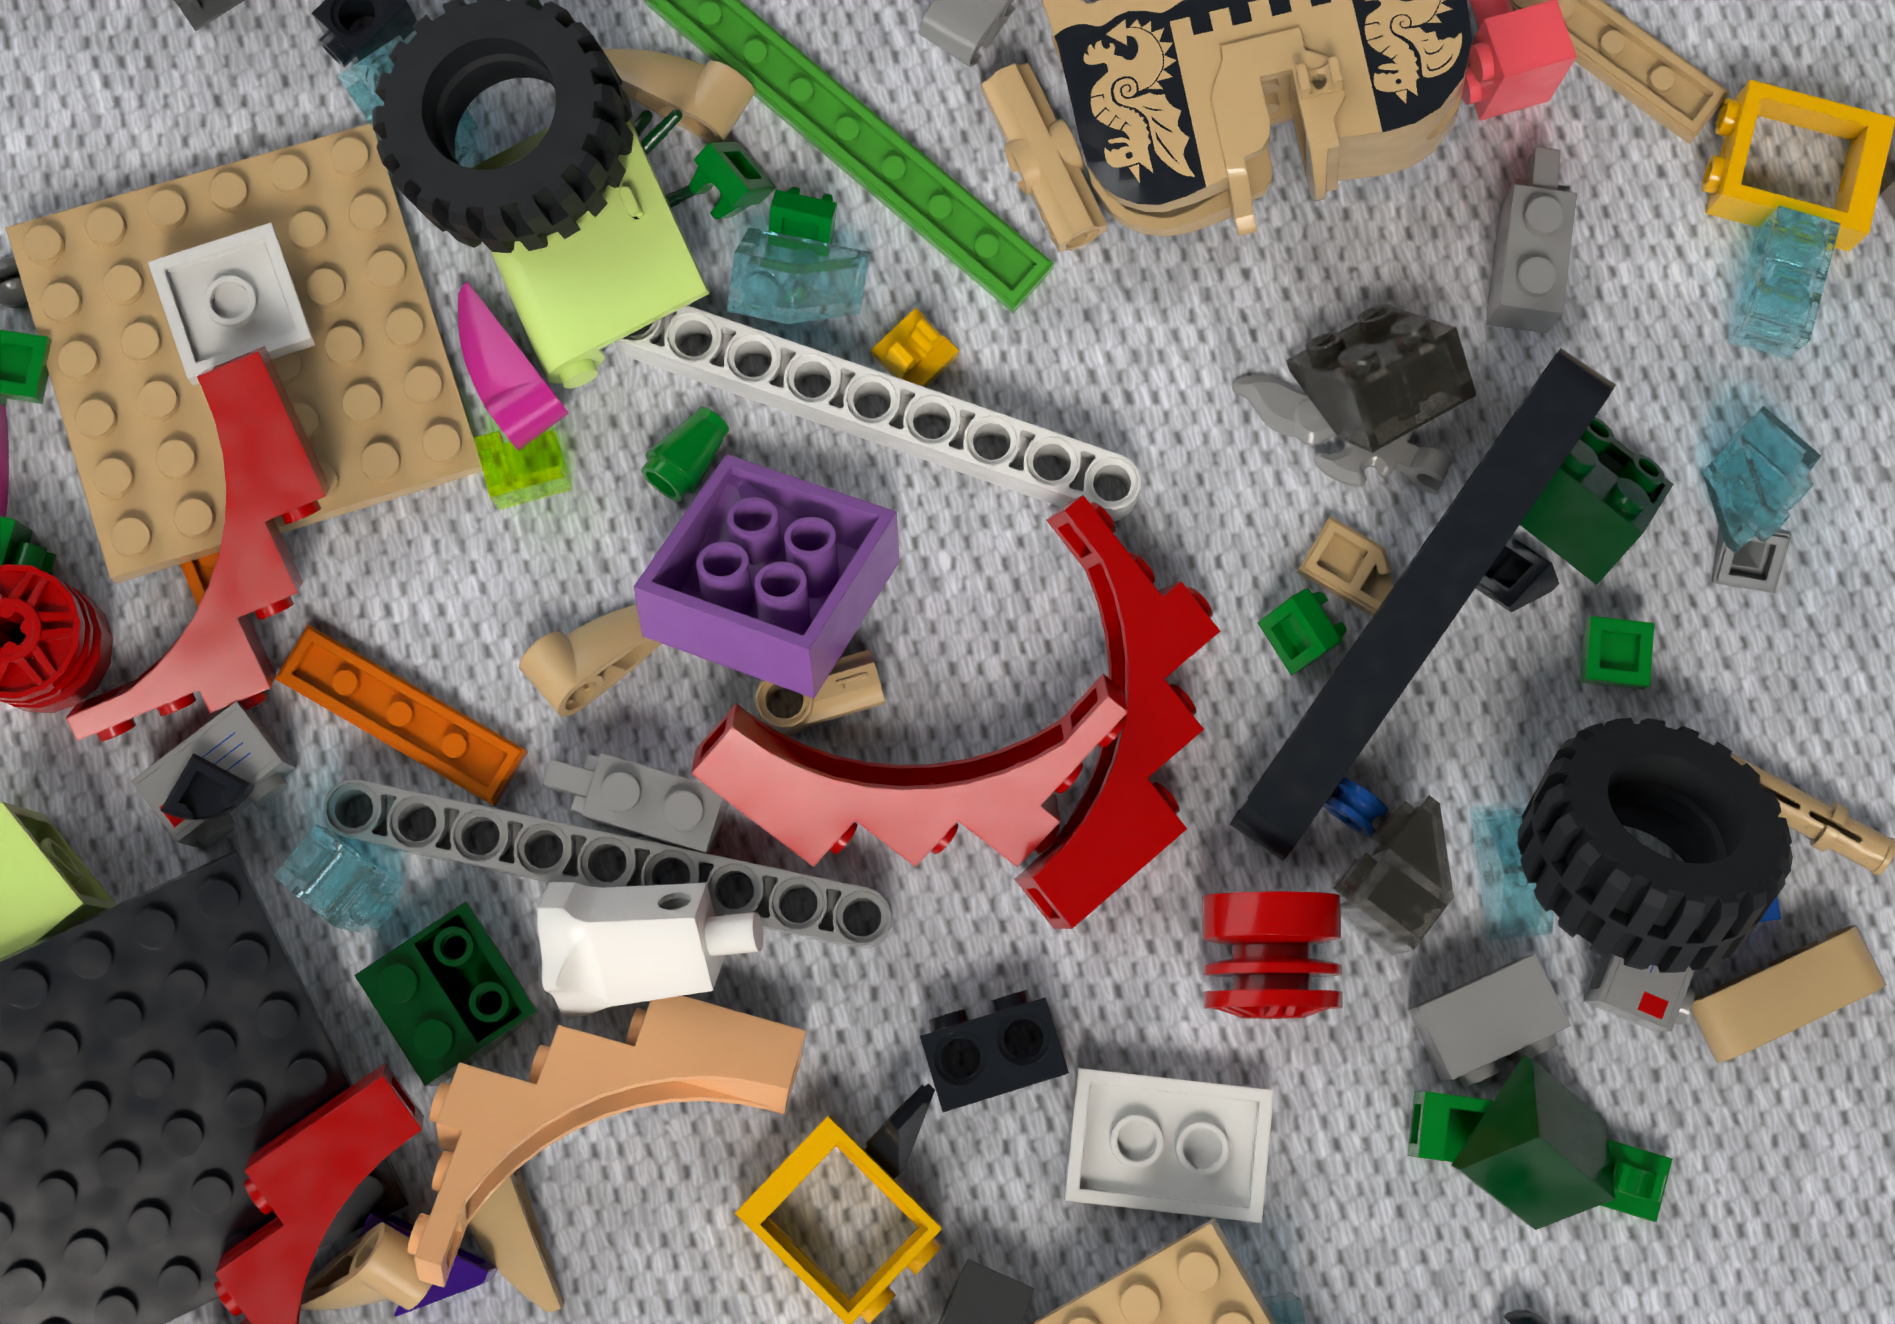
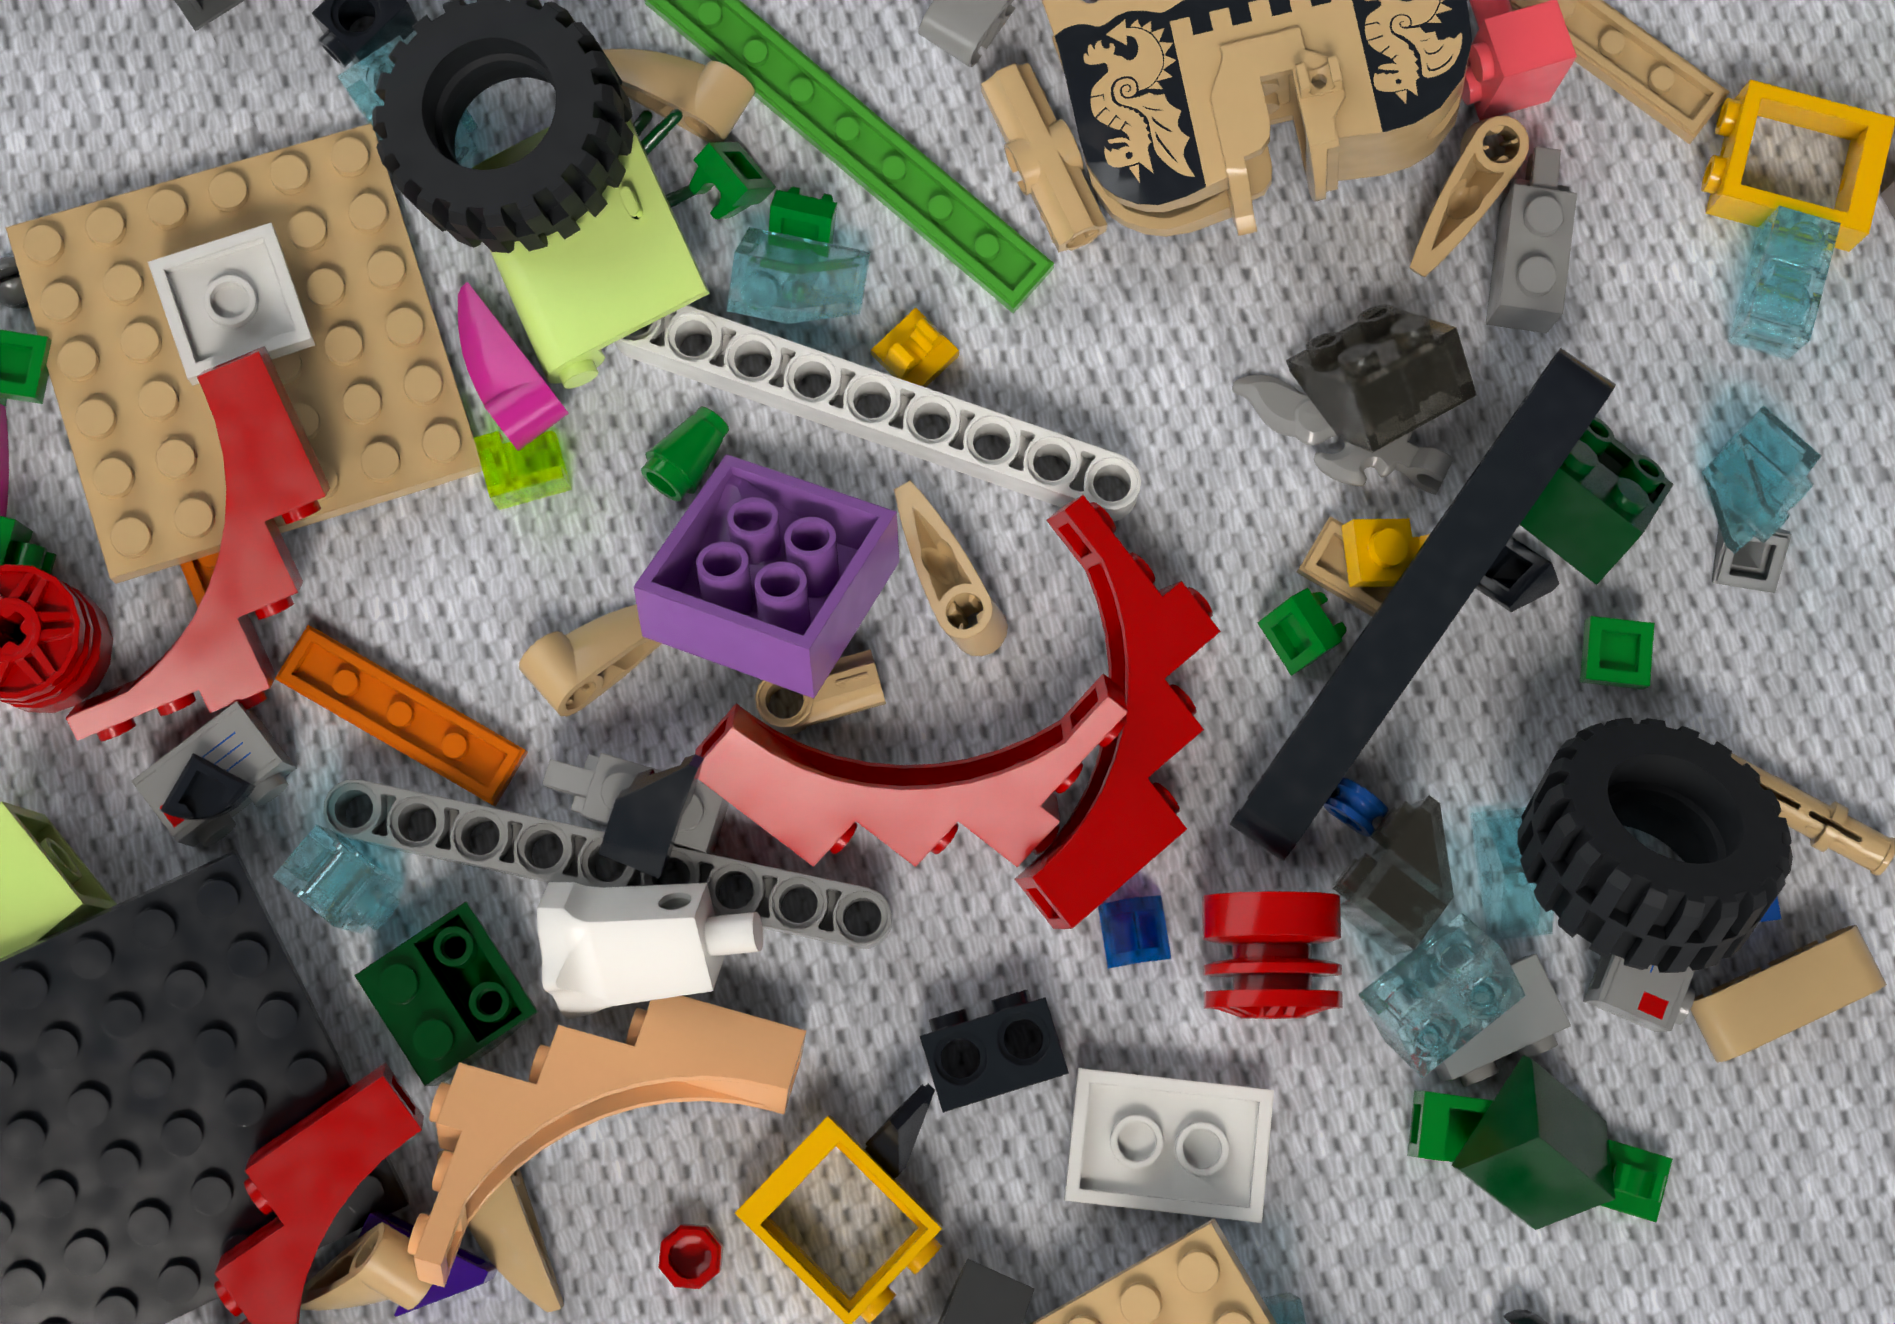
(649, 816): none -> black slope
(691, 1256): none -> red tile
(949, 576): none -> tan piece
(1134, 931): none -> clear blue slope
(1378, 550): none -> yellow plate
(1442, 994): none -> clear light blue brick
(1470, 189): none -> tan piece

